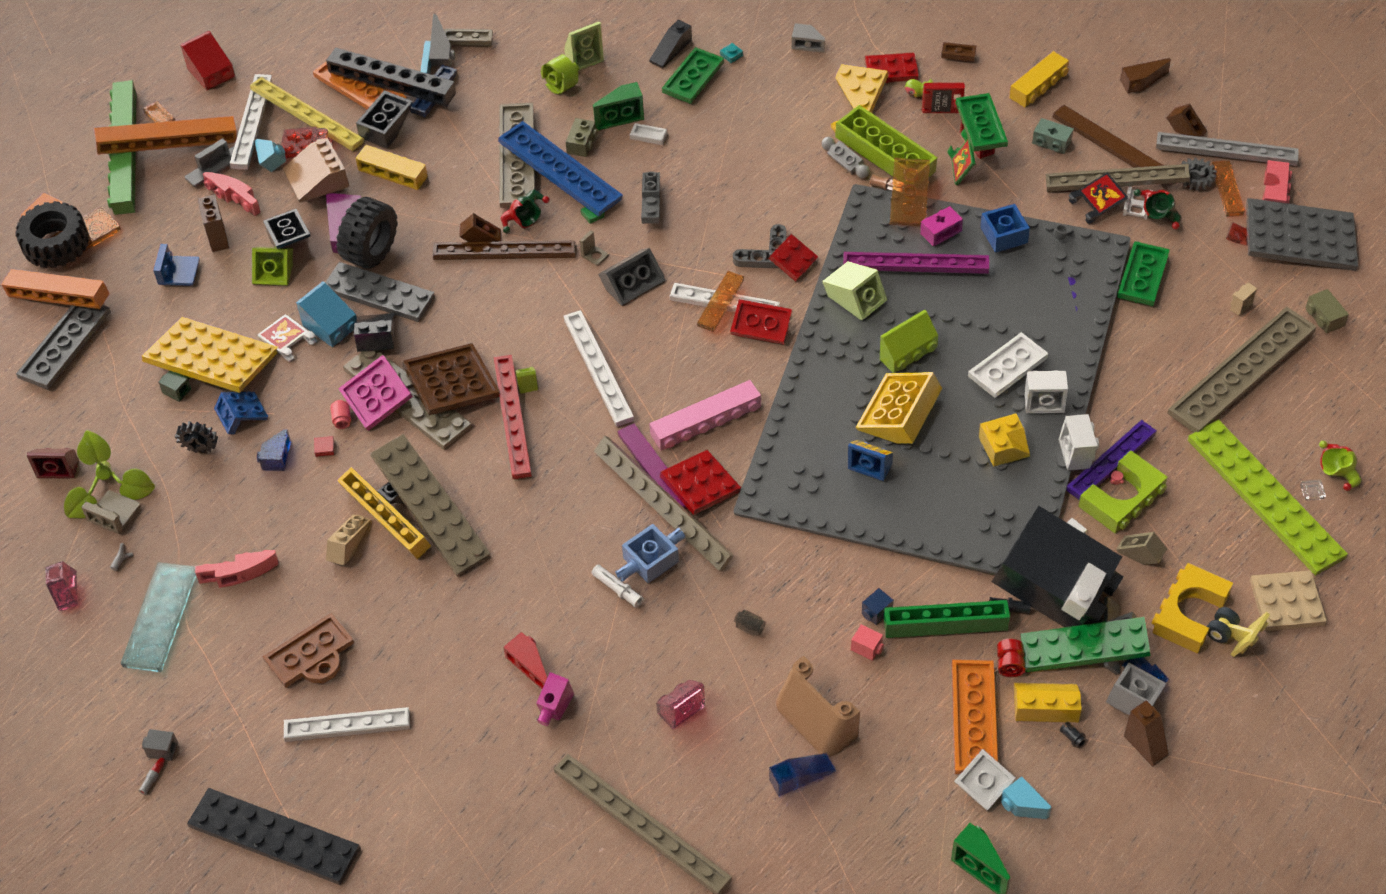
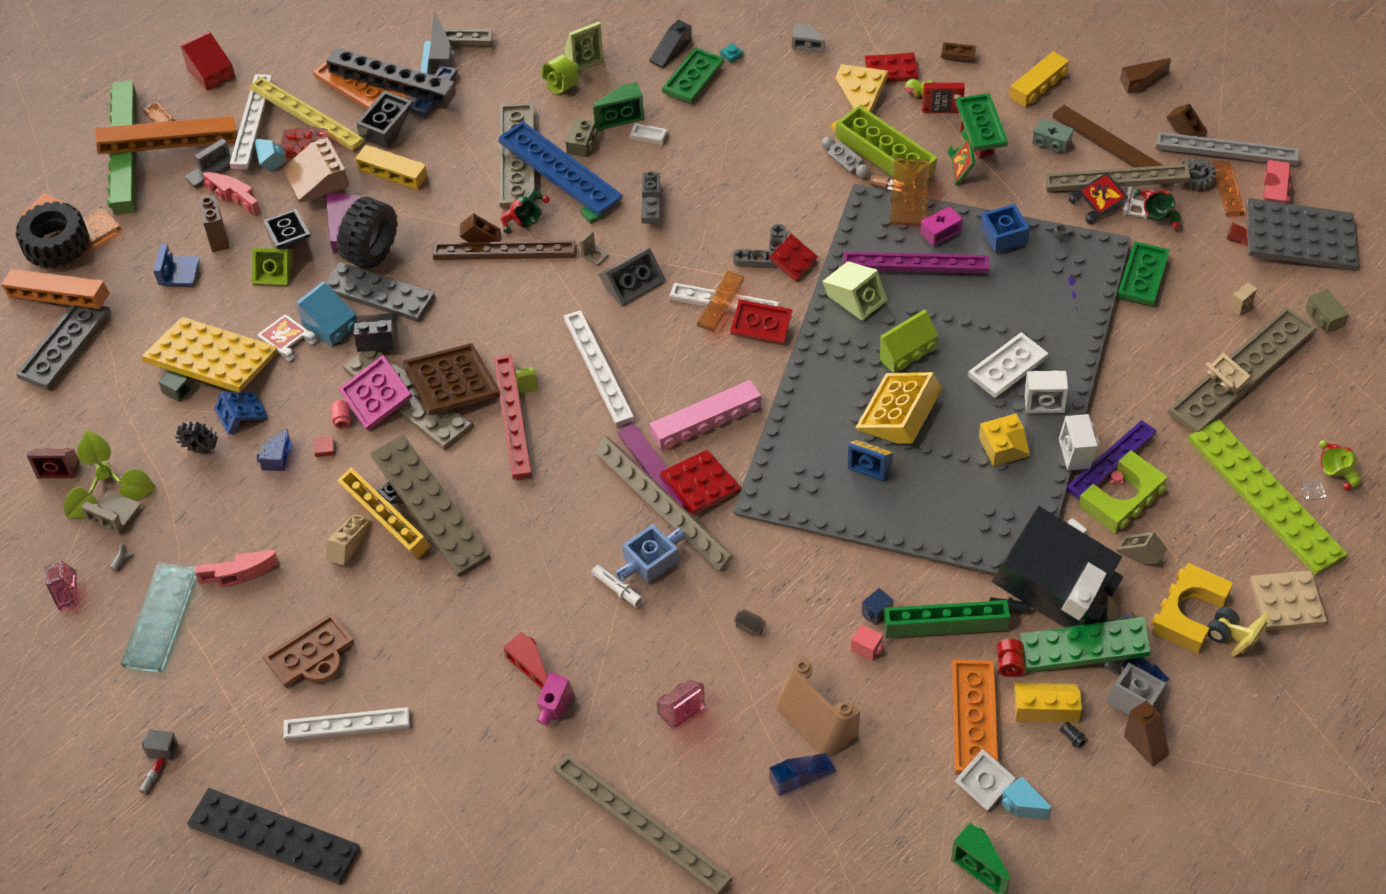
(1228, 373): none -> tan bracket

